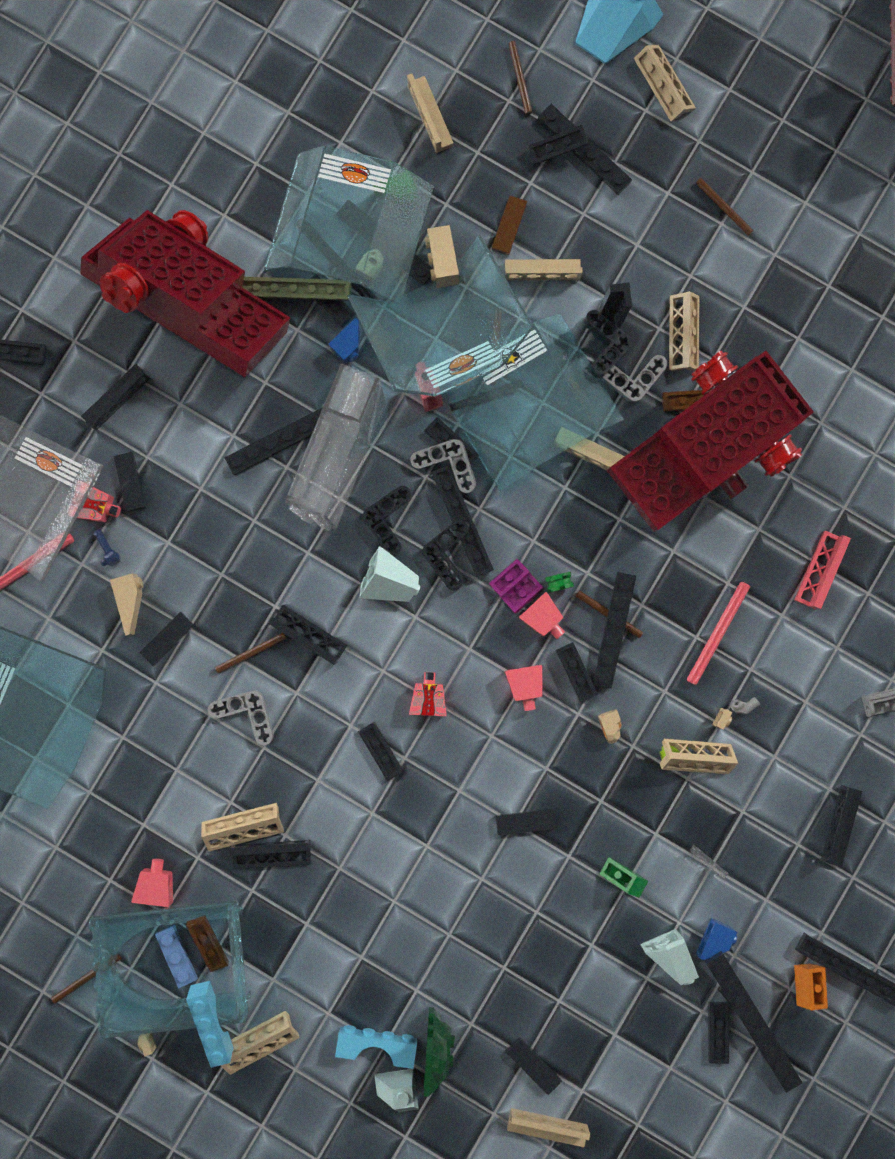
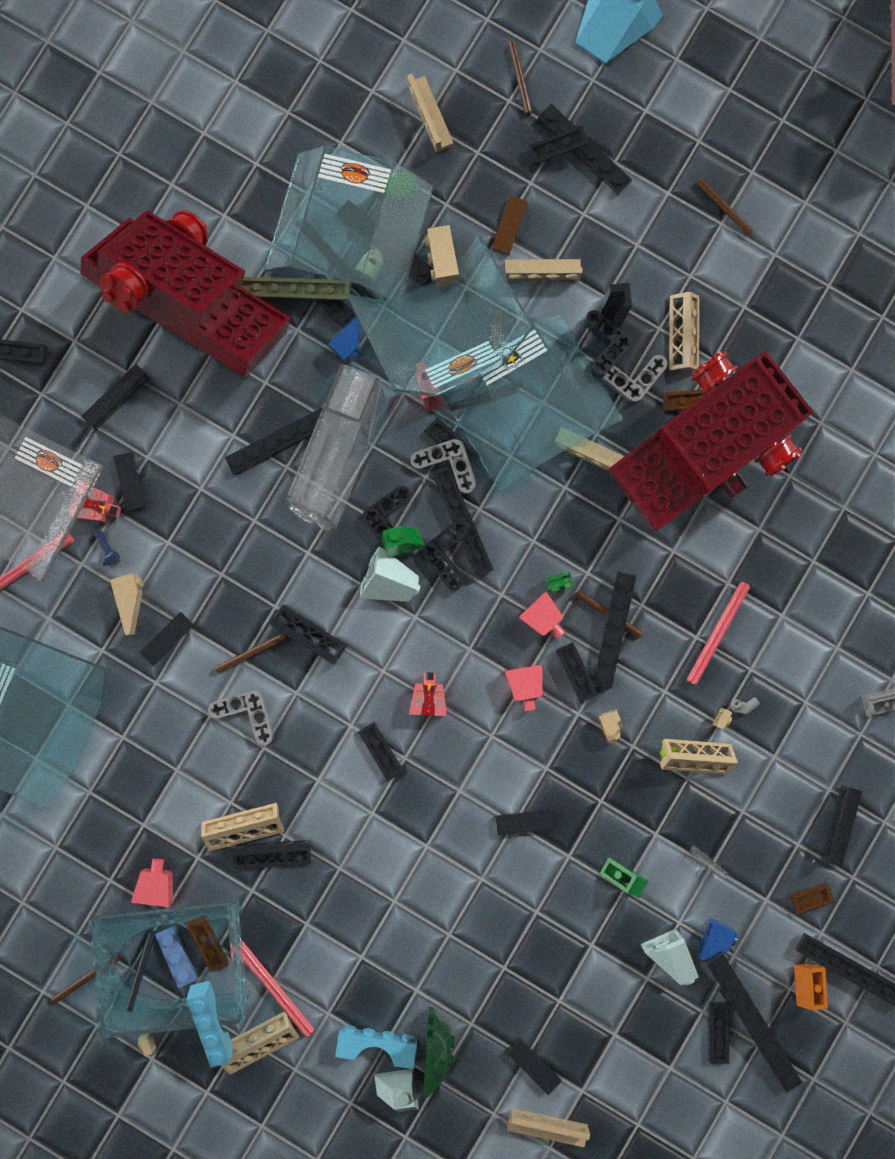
(140, 971): none -> black bar
(276, 992): none -> coral axle
(401, 540): none -> green slope
(516, 586): magenta slope -> none
(664, 82): tan fence -> none
(811, 898): none -> reddish brown tile
(828, 573): coral fence -> none

